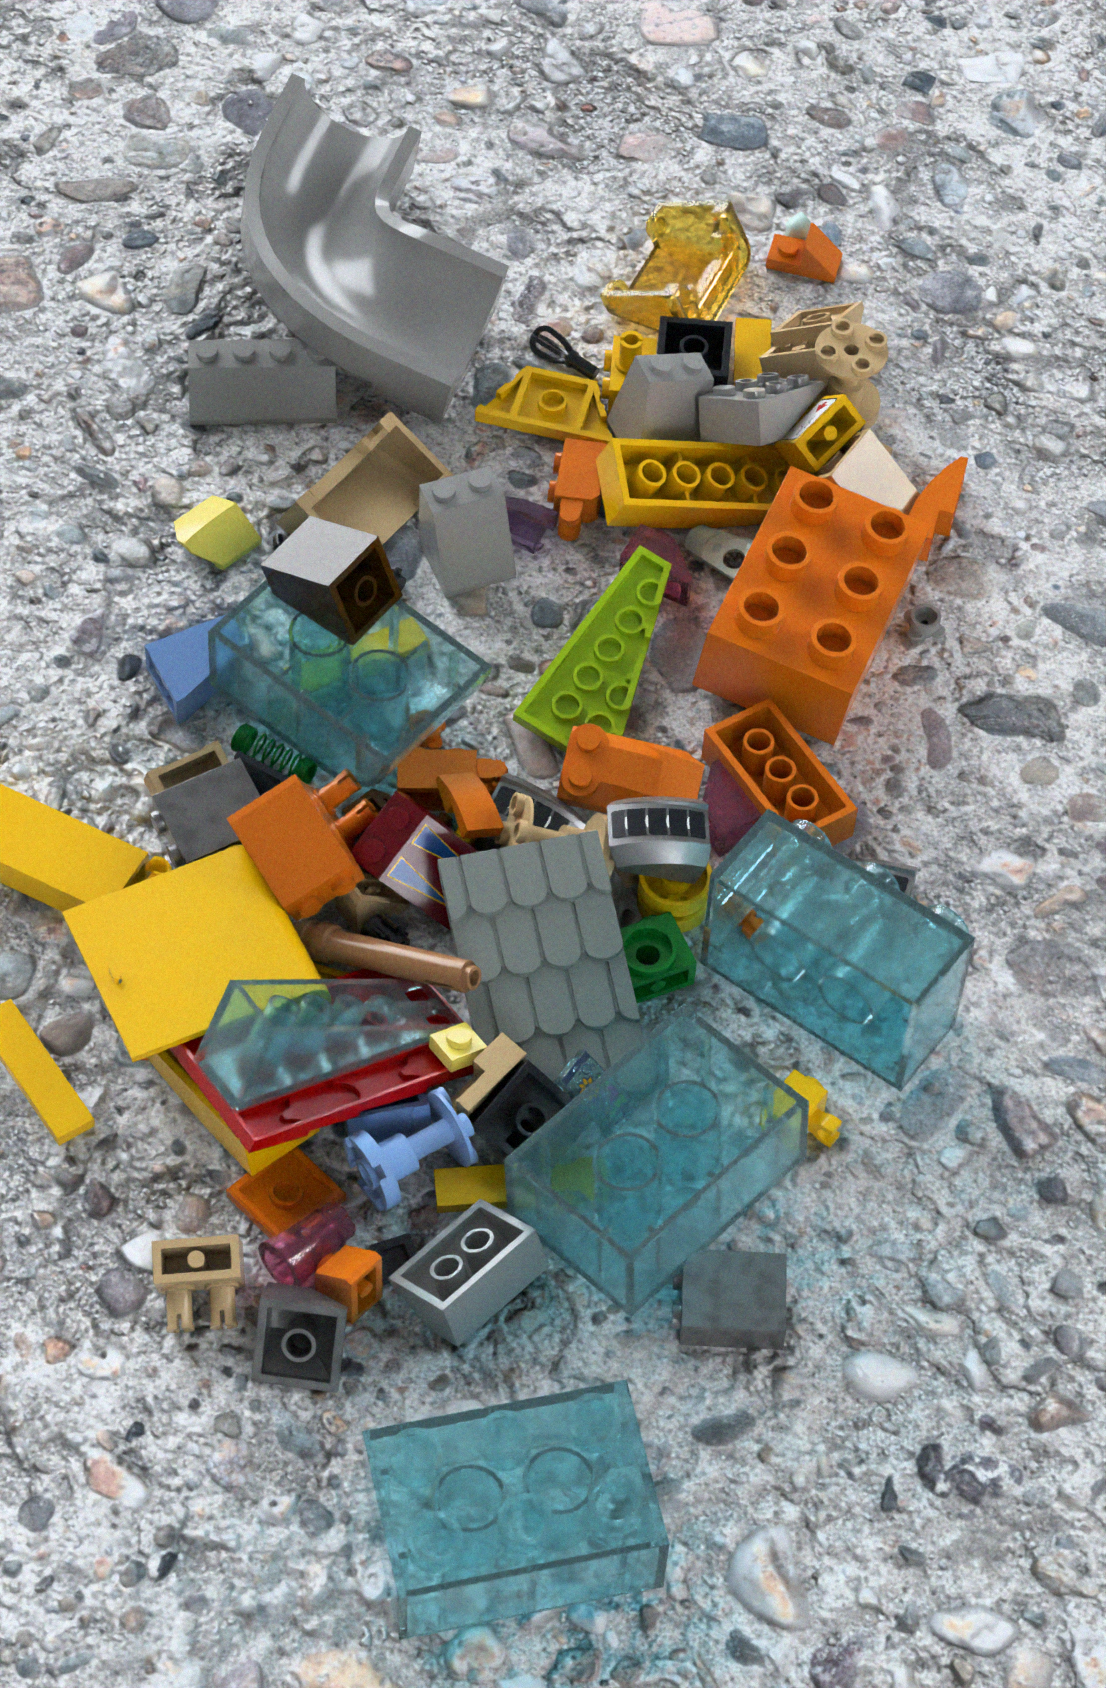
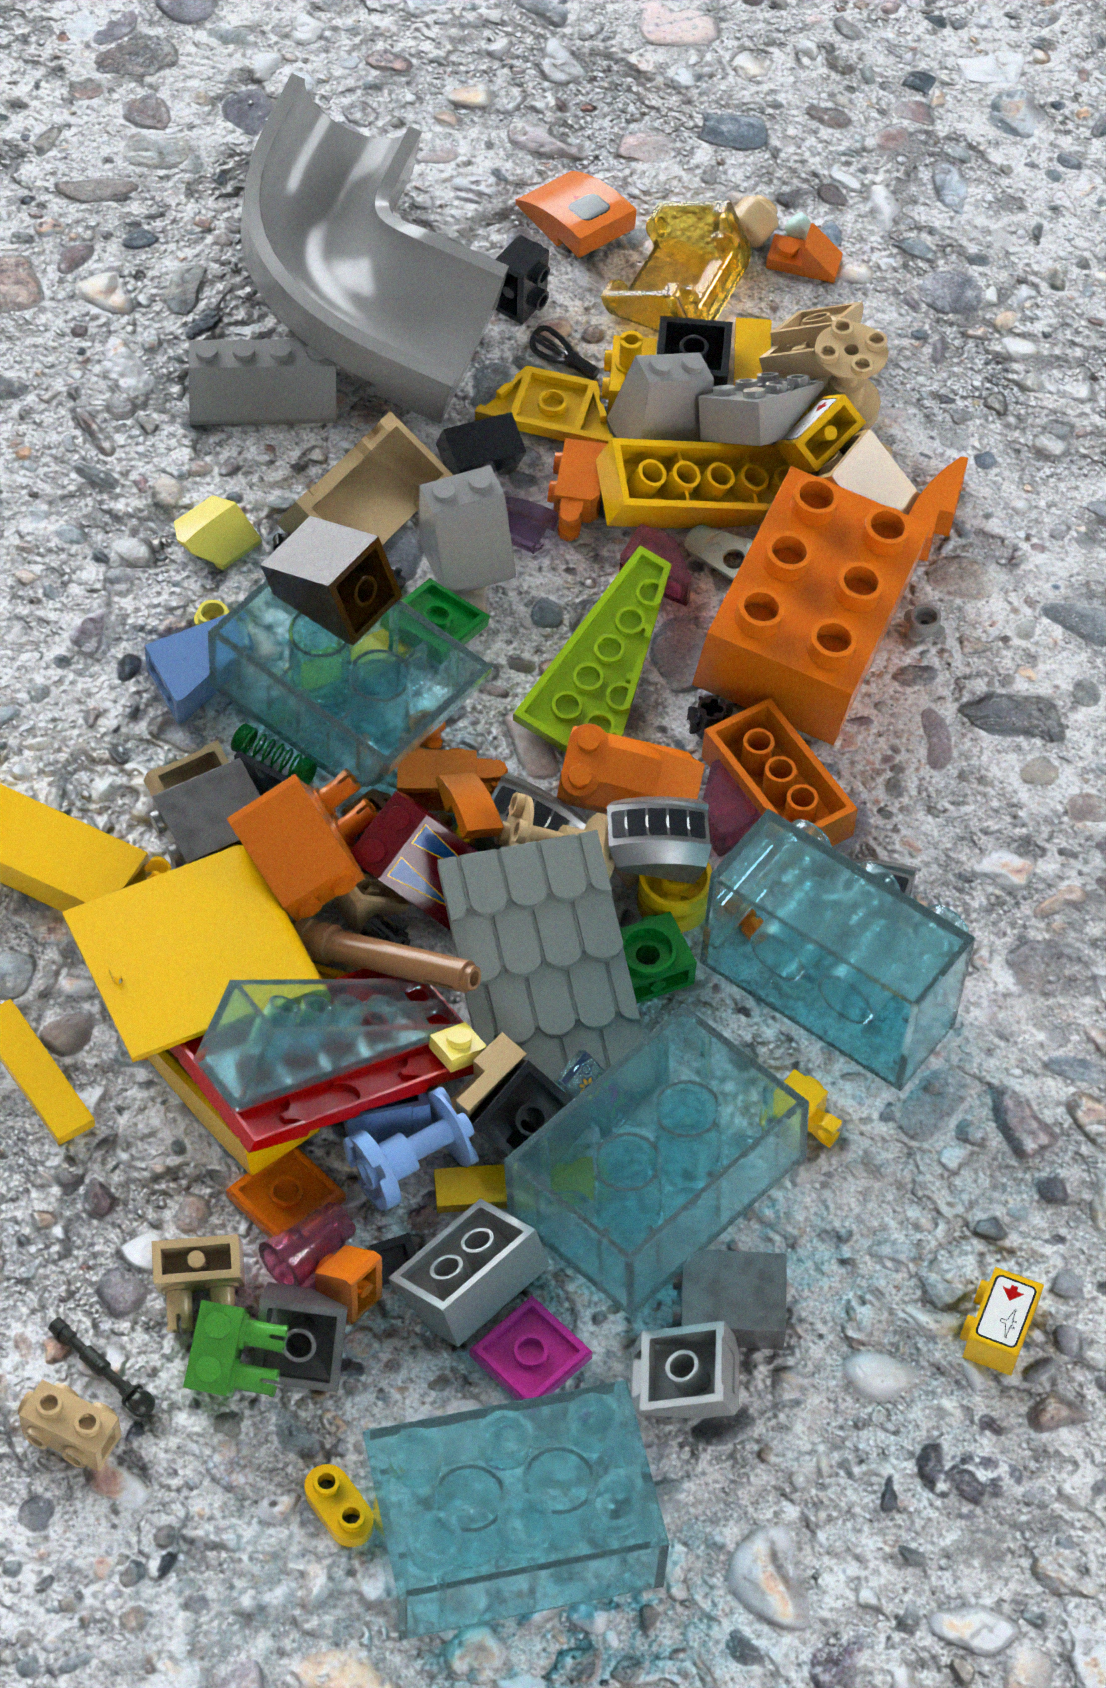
(69, 1424): none -> tan brick
(135, 1399): none -> pearl dark grey piece
(210, 610): none -> light yellow plate
(217, 1351): none -> bright green brick
(336, 1503): none -> yellow plate
(448, 611): none -> green tile
(482, 443): none -> black brick
(525, 280): none -> black brick
(530, 1352): none -> dark pink plate
(579, 212): none -> orange slope
(686, 1371): none -> light grey slope
(707, 713): none -> black gear
(757, 218): none -> tan head
(1002, 1320): none -> brick

